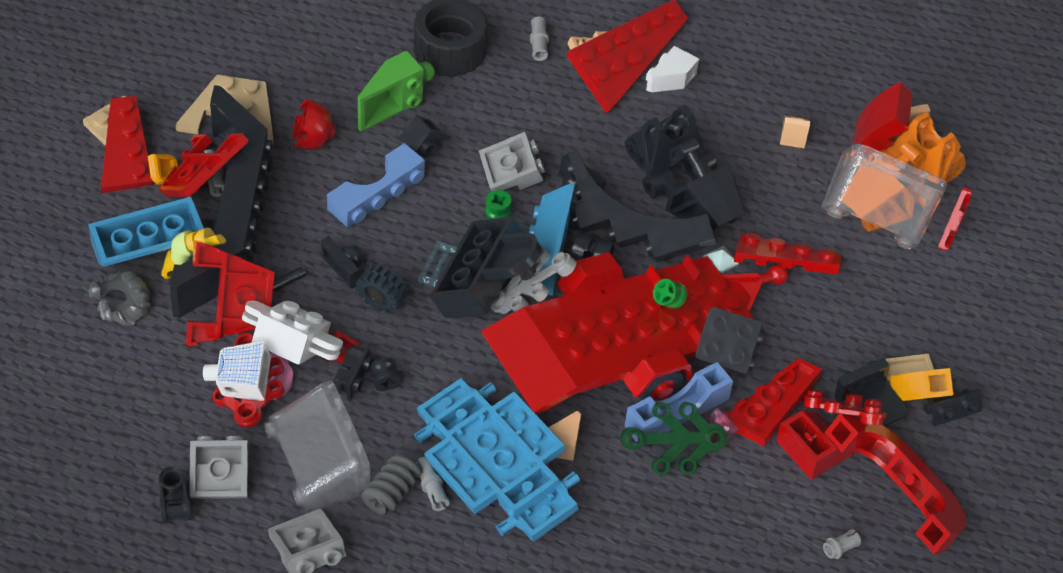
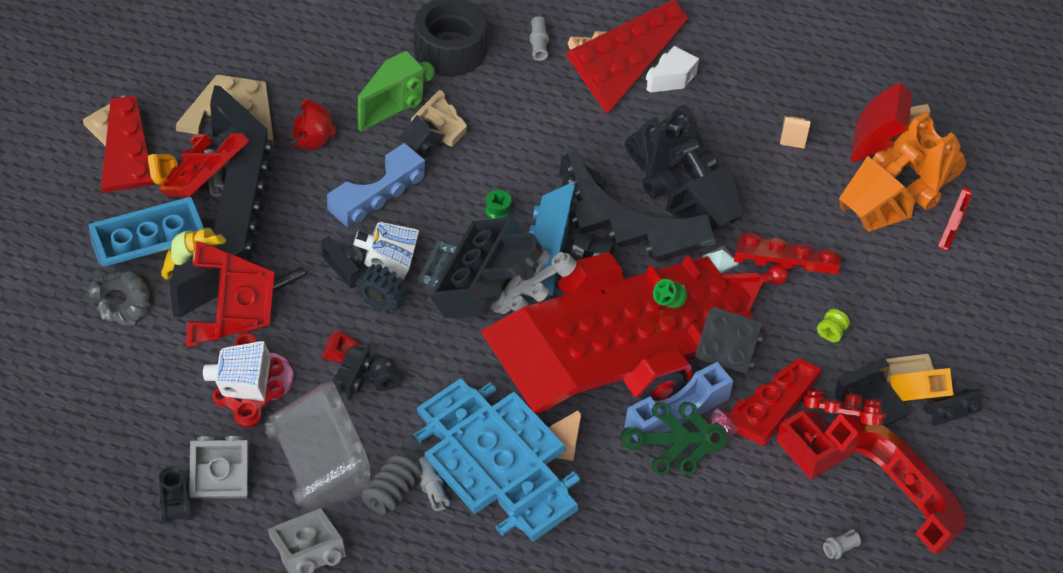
(292, 331): white brick -> none
(388, 246): none -> torso
(444, 118): none -> tan wing
(512, 163): light grey plate -> none
(833, 325): none -> lime wheel
(884, 193): clear windscreen -> none

